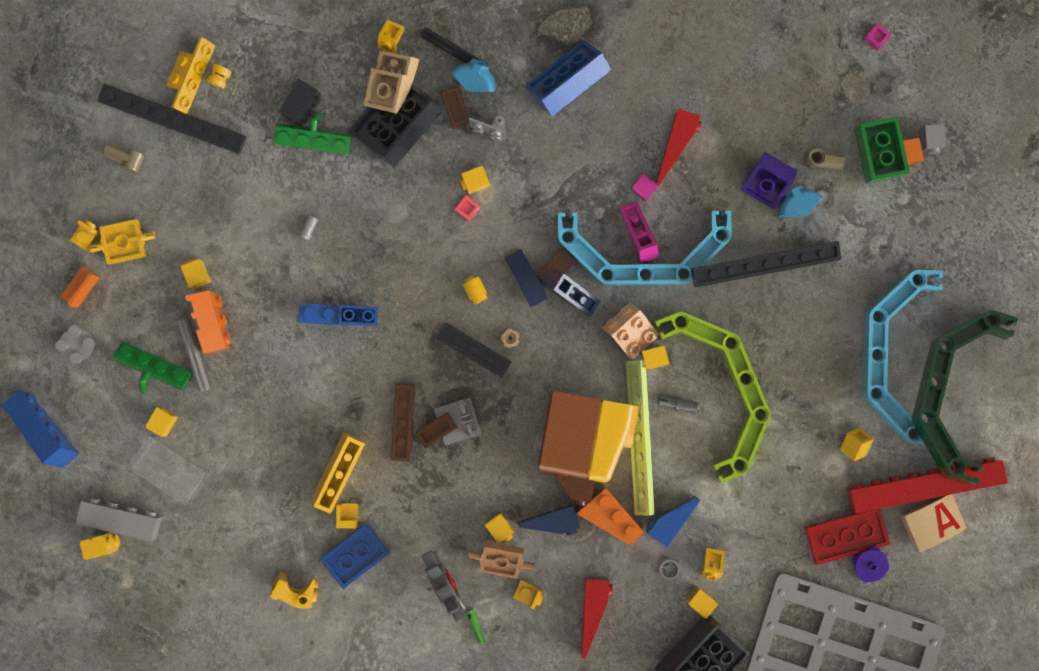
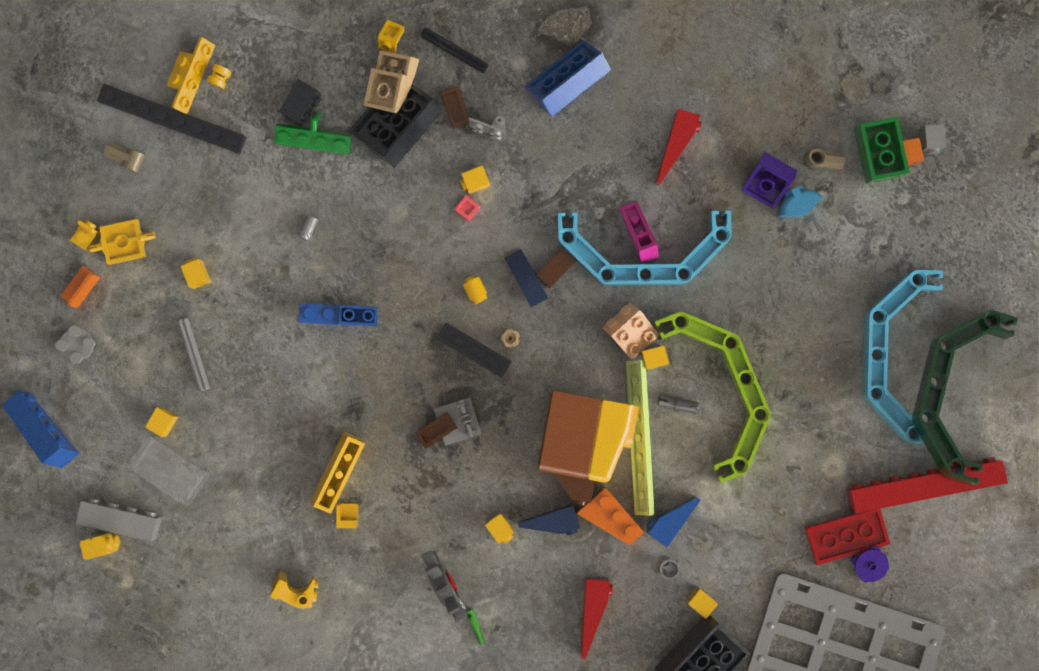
(151, 366): green plate -> none
(210, 321): orange wedge -> none
(354, 555): blue tile -> none
(402, 422): reddish brown tile -> none
(475, 76): dark azure piece -> none
(501, 560): medium nougat plate -> none
(528, 594): yellow bracket -> none
(570, 291): dark blue slope -> none
(644, 187): dark pink tile -> none
(713, 564): yellow bracket -> none
(766, 264): black plate -> none
(856, 444): yellow panel -> none
(877, 36): dark pink tile -> none
(933, 522): tan slope -> none

